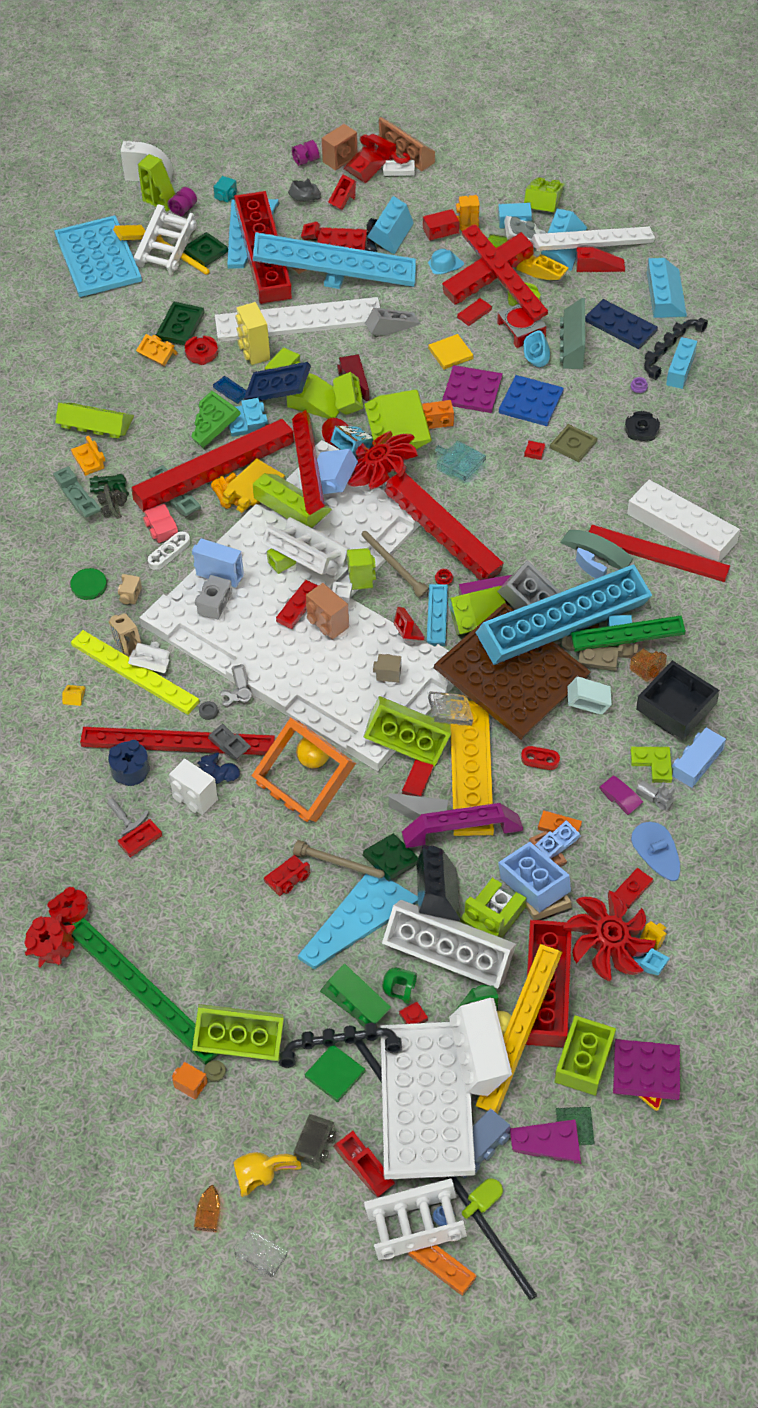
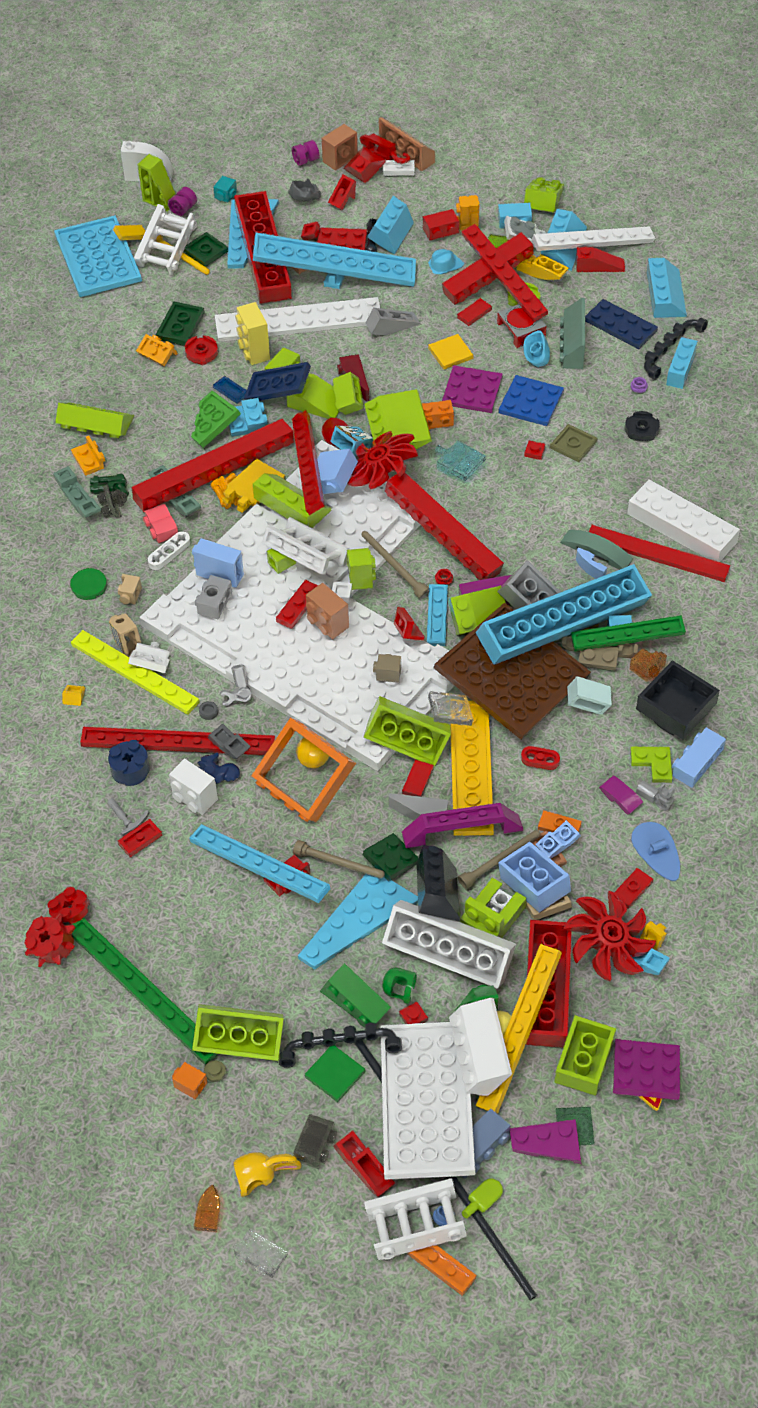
(260, 863): none -> medium azure tile
(468, 879): none -> dark tan piece

